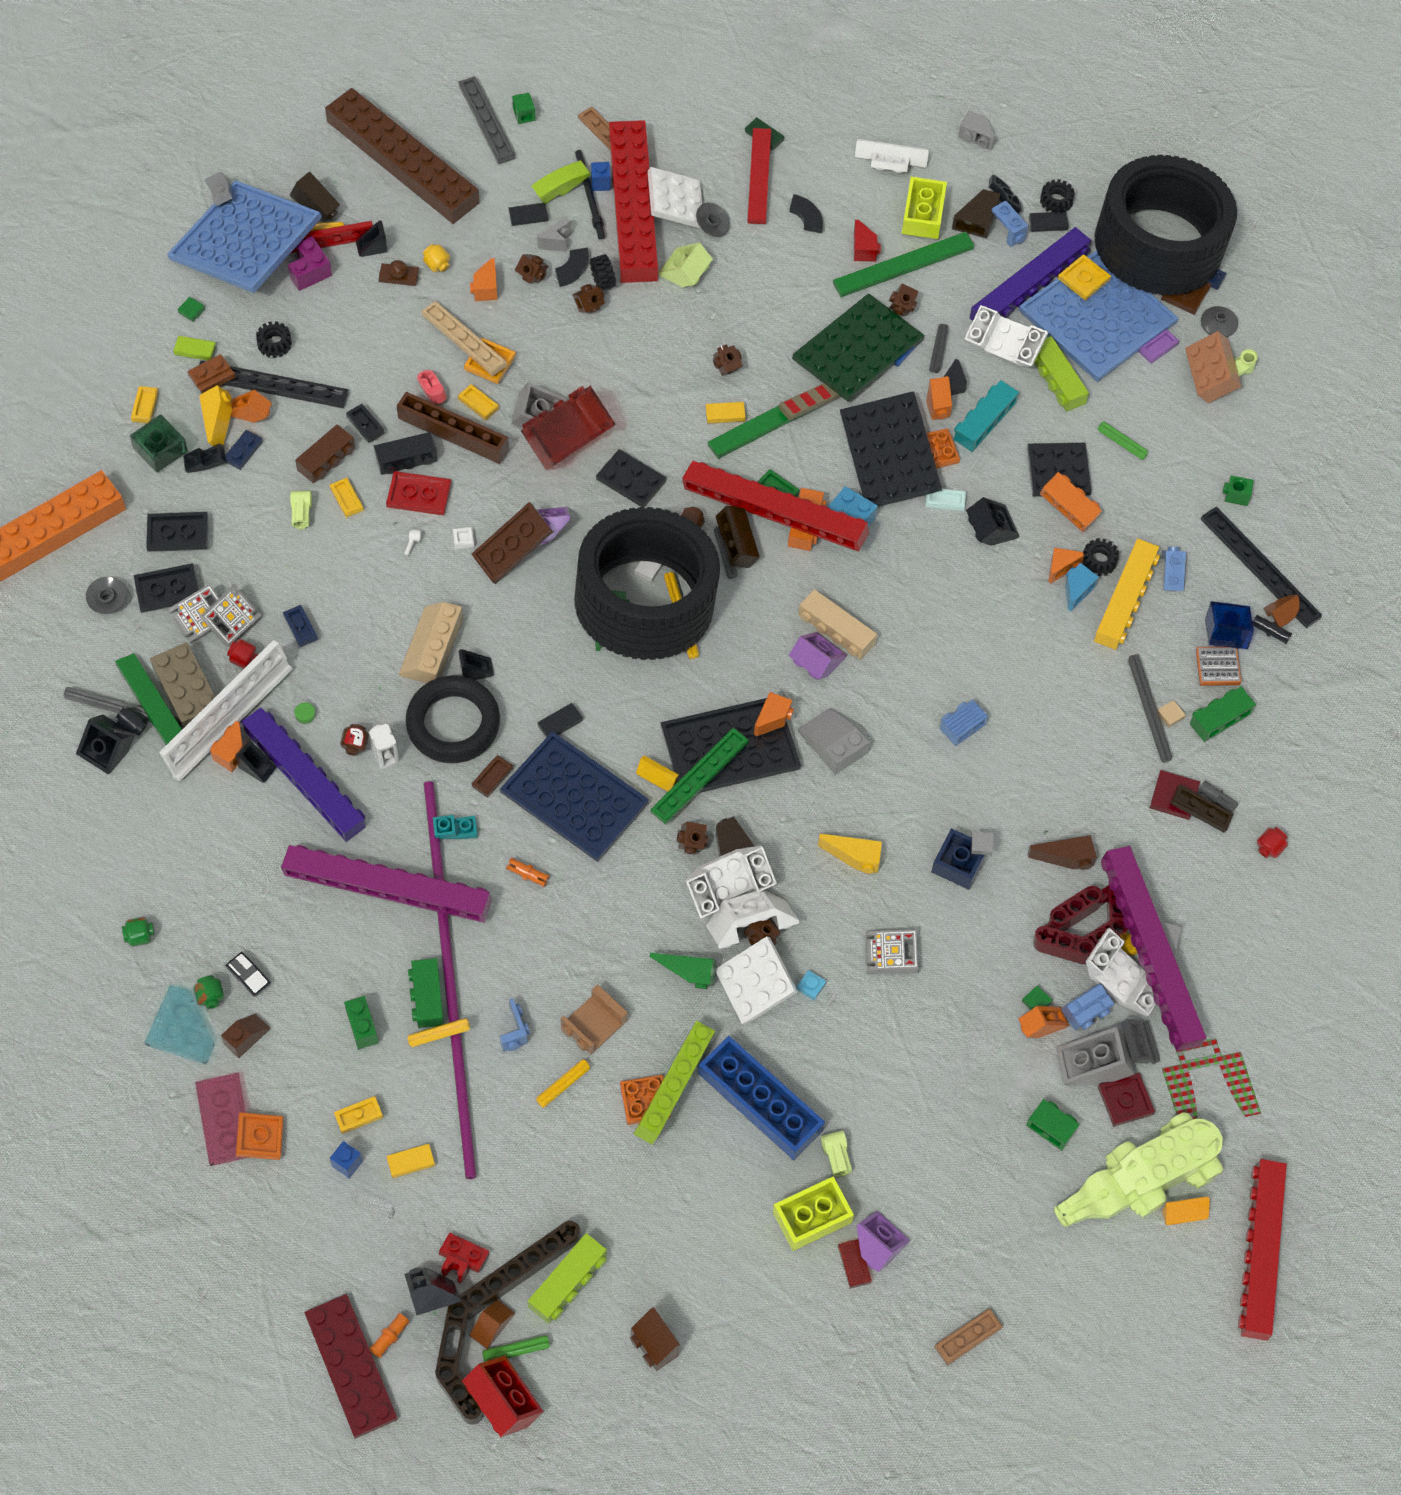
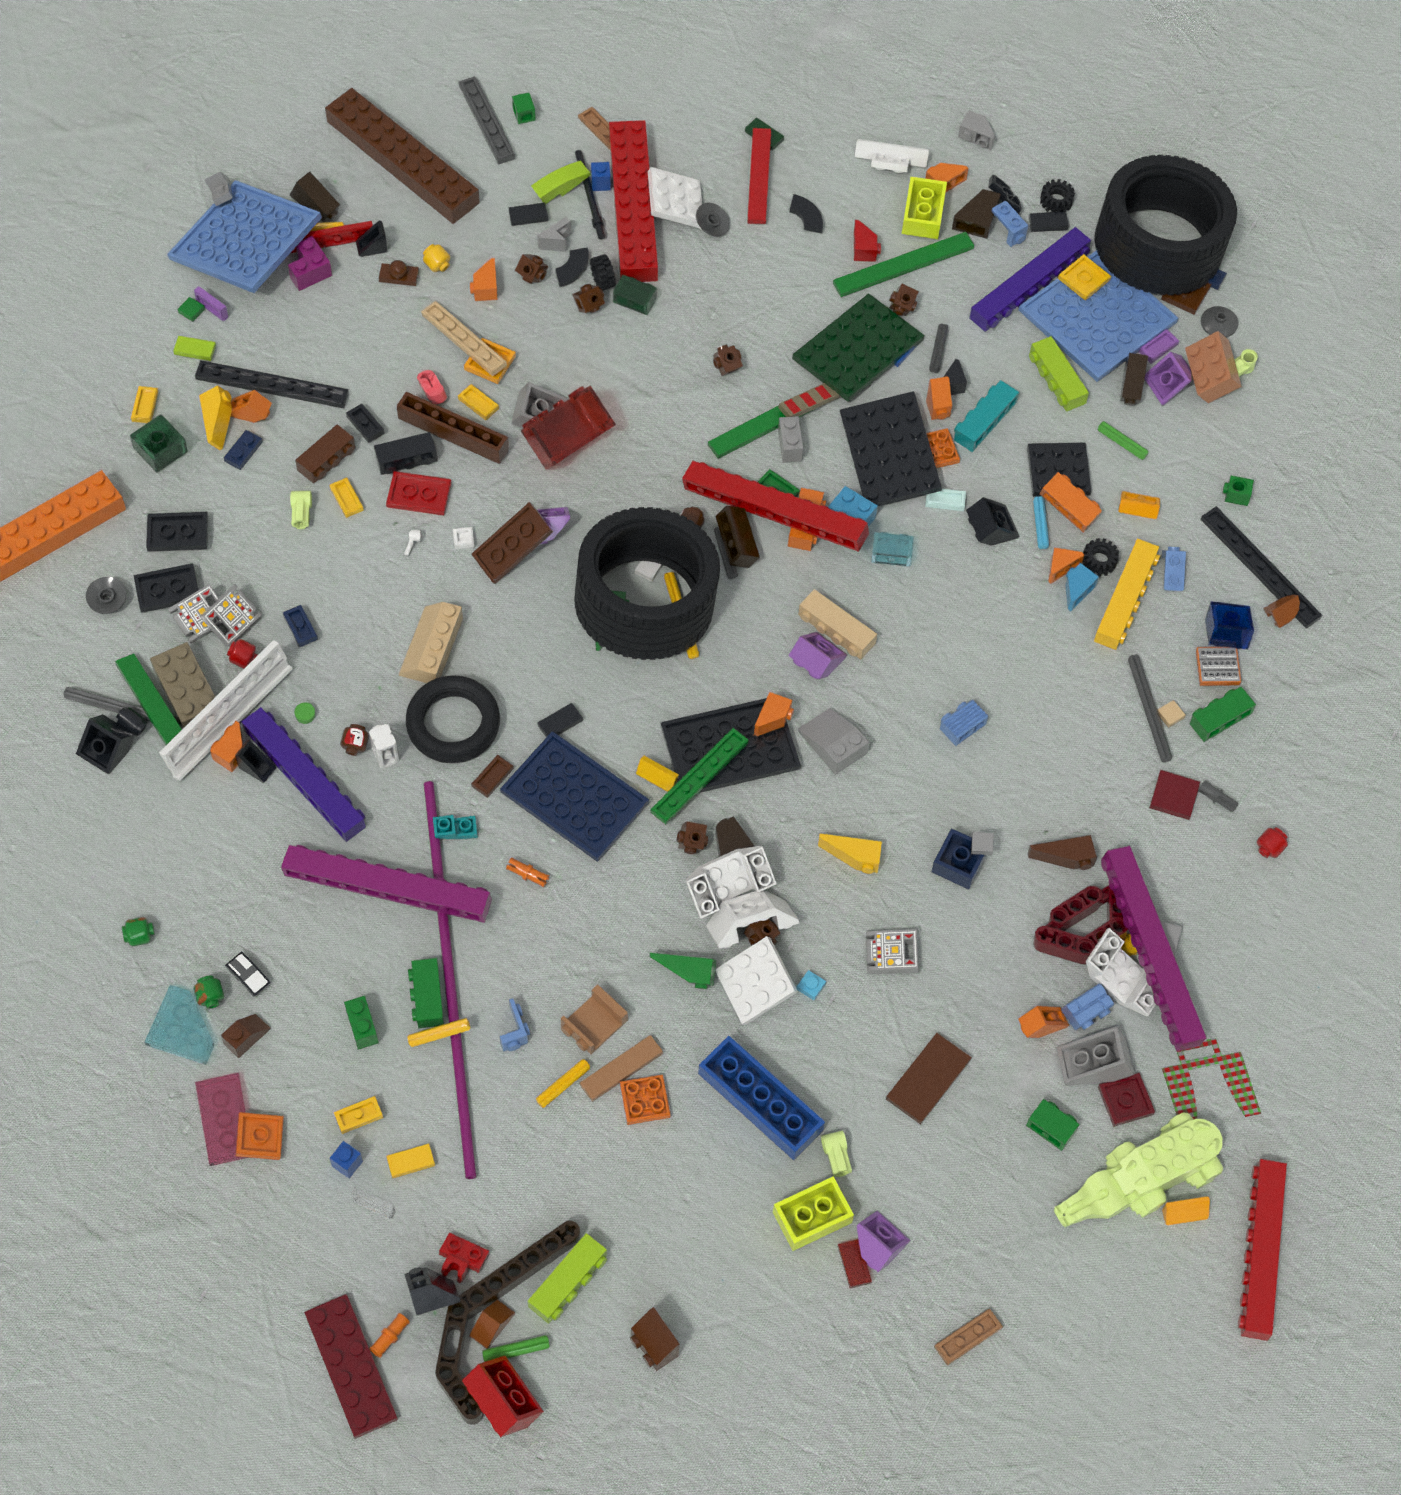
(202, 460): black slope -> none
(211, 303): none -> medium lavender tile
(211, 373): dark orange plate -> none
(273, 348): black tyre -> none
(475, 665): black slope -> none
(621, 1068): none -> medium nougat tile
(631, 478): black plate -> none
(635, 294): none -> clear green brick
(674, 1082): lime brick -> none
(686, 265): yellowish green slope -> none
(725, 412): yellow tile -> none
(790, 439): none -> light grey brick
(892, 549): none -> clear light blue brick
(928, 1078): none -> reddish brown tile
(950, 173): none -> orange slope
(1005, 337): white slope -> none
(1036, 997): green tile -> none
(1041, 522): none -> medium azure axle
(1133, 378): none -> dark brown slope
(1139, 505): none -> light orange slope
(1140, 1041): dark grey plate -> none
(1168, 377): none -> medium lavender slope
(1201, 808): dark brown tile -> none
(1271, 629): black pin -> none

